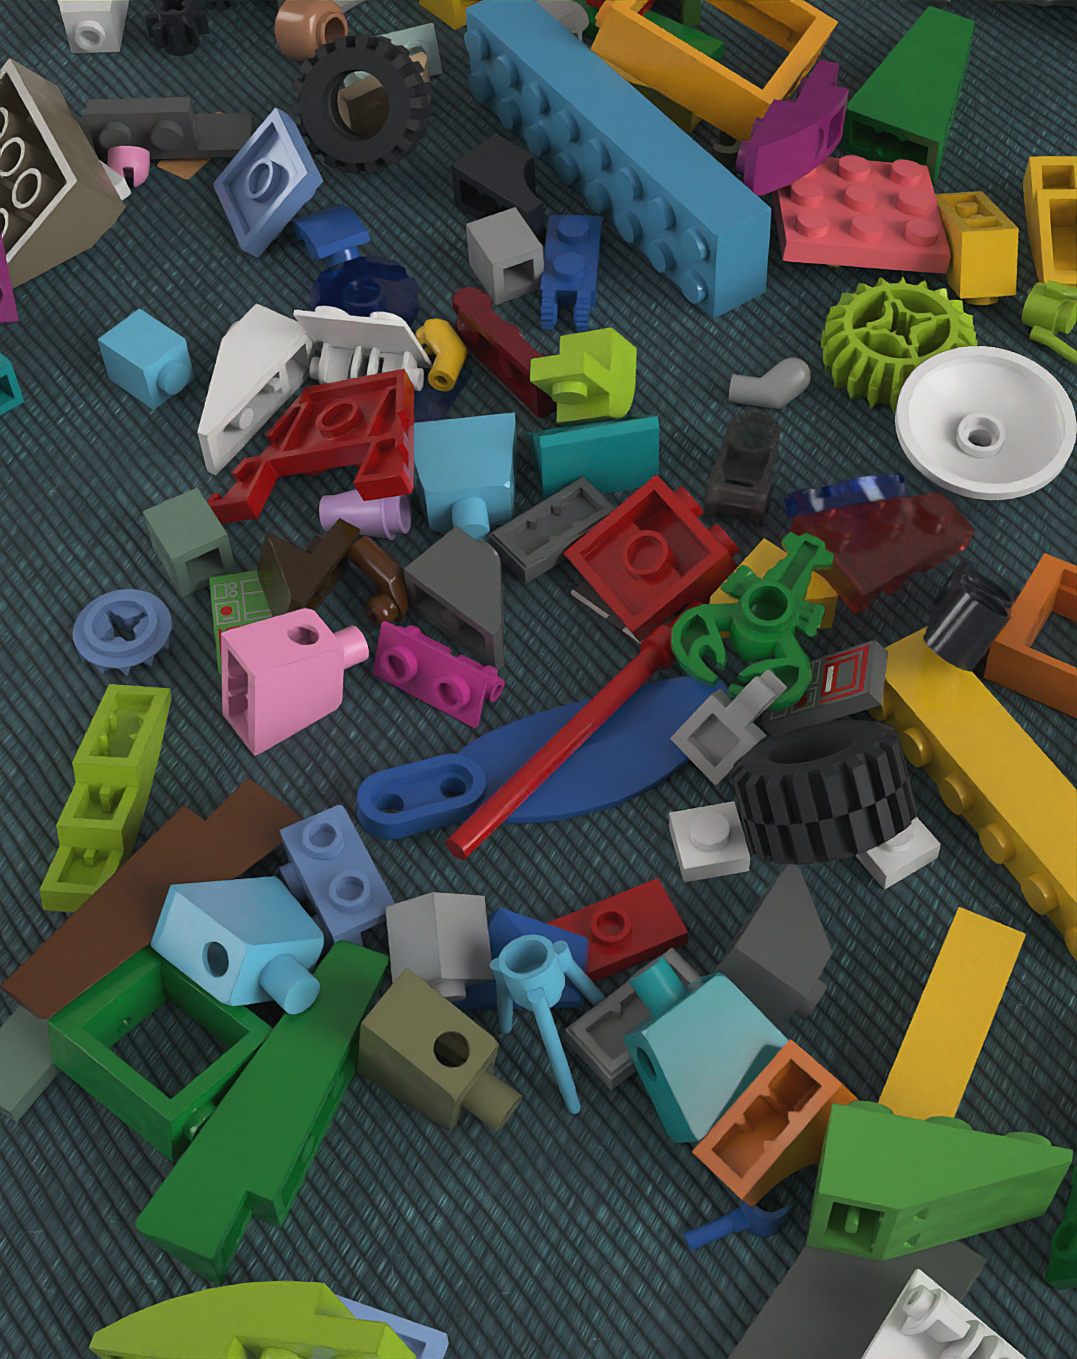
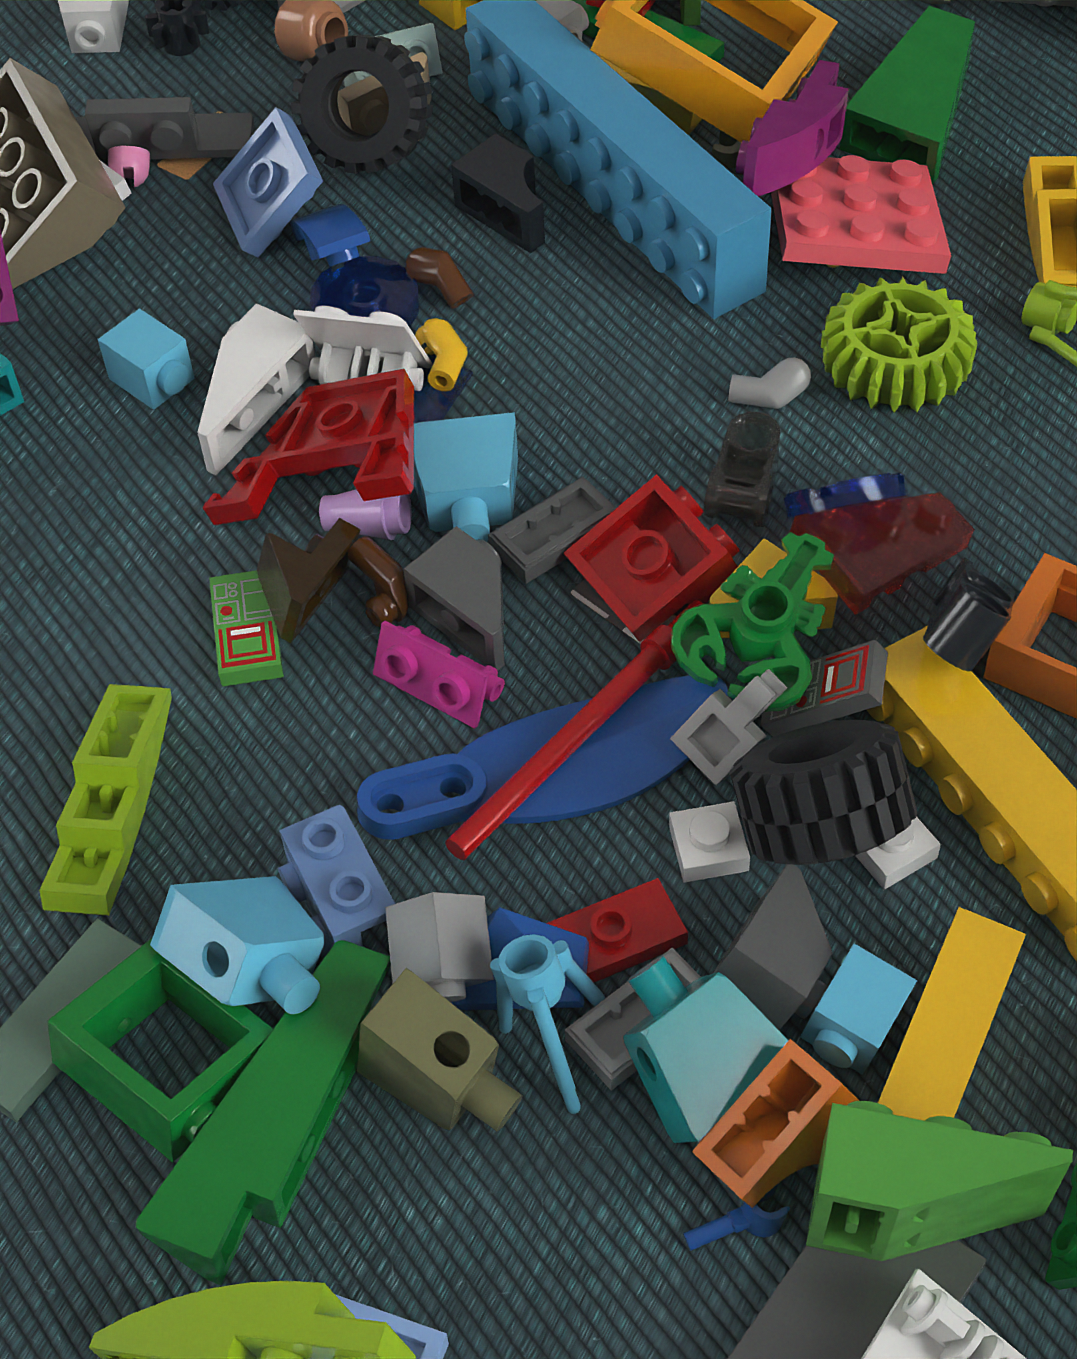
(128, 905): reddish brown wedge -> none
(134, 612): medium blue gear -> none
(189, 541): sand green brick -> none
(284, 675): bright pink torso -> none
(438, 269): none -> reddish brown arm
(499, 348): dark red hinge -> none
(505, 255): light grey brick -> none
(570, 268): blue hinge -> none
(590, 376): lime brick -> none
(607, 453): teal slope -> none
(857, 1010): none -> medium azure brick
(981, 247): yellow slope -> none
(991, 401): white dish -> none

